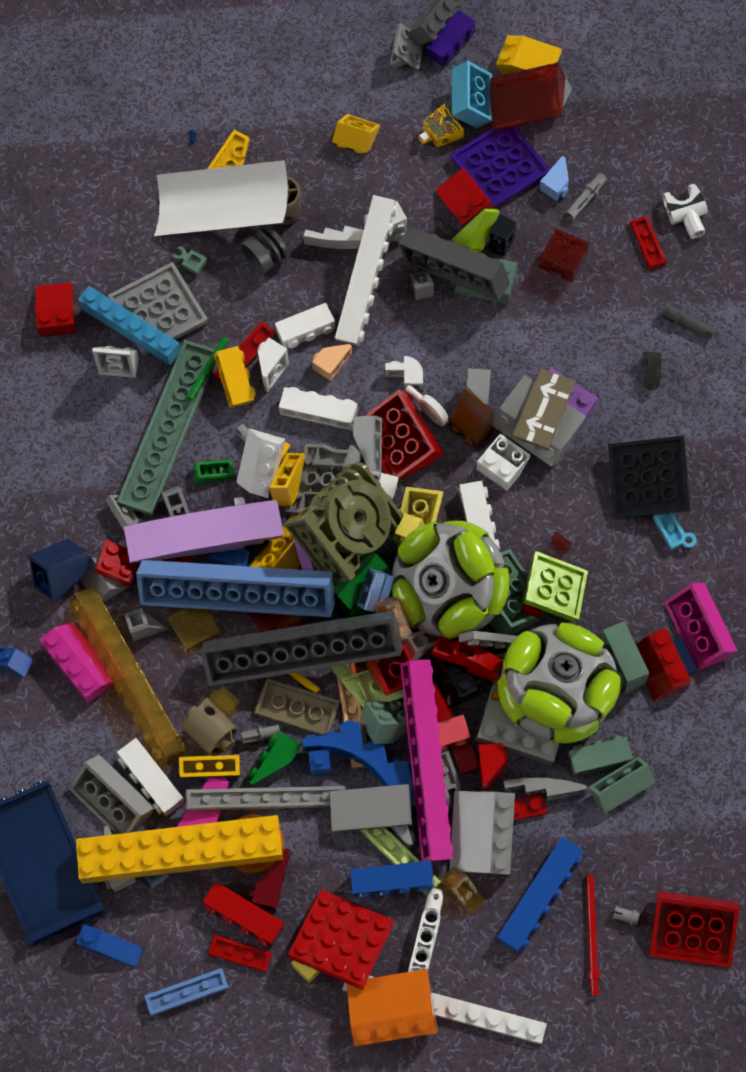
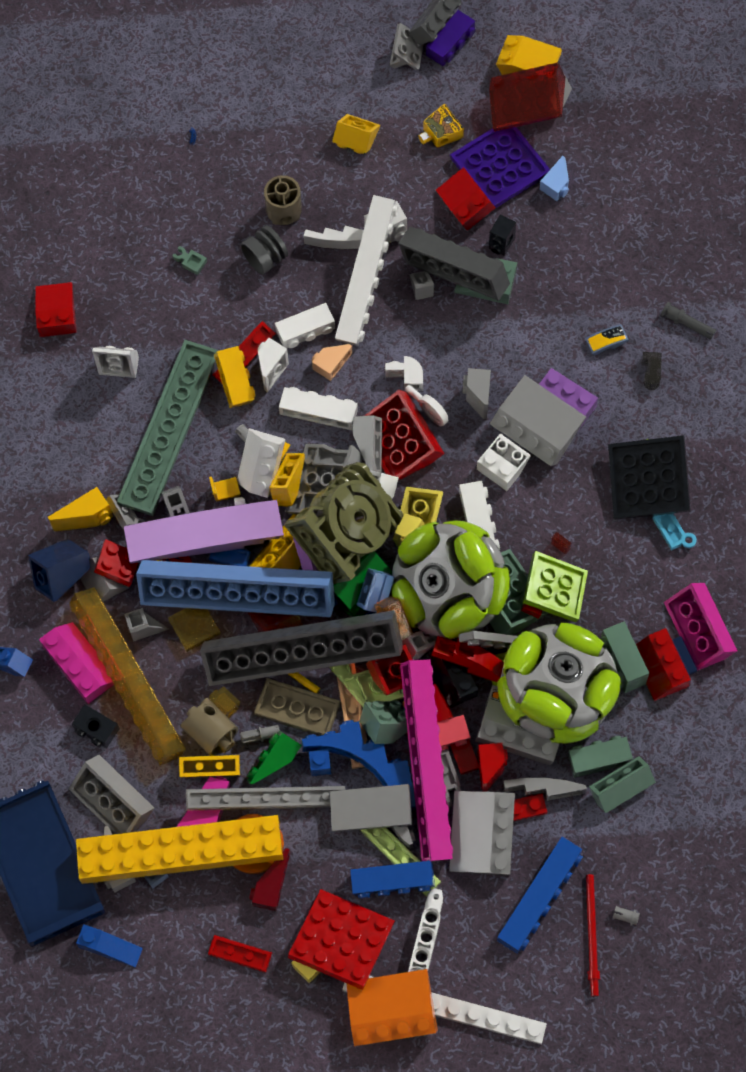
(83, 512): none -> yellow slope
(88, 717): none -> black brick
(129, 325): dark azure brick -> none
(150, 777): white brick -> none
(163, 302): light grey plate -> none
(186, 992): medium blue plate -> none
(206, 370): green bar -> none
(208, 478): green slope -> none
(222, 198): white sticker -> none
(225, 489): none -> yellow bracket
(232, 152): yellow wing -> none
(243, 914): red brick -> none
(462, 890): clear yellow slope -> none
(471, 94): medium azure brick -> none
(471, 420): reddish brown slope -> none
(477, 231): lime slope -> none
(544, 409): dark tan tile -> none
(564, 254): clear red piece -> none
(590, 191): light grey pin -> none
(607, 338): none -> slope
(648, 242): red tile -> none
(687, 211): white connector -> none
(694, 929): red slope -> none

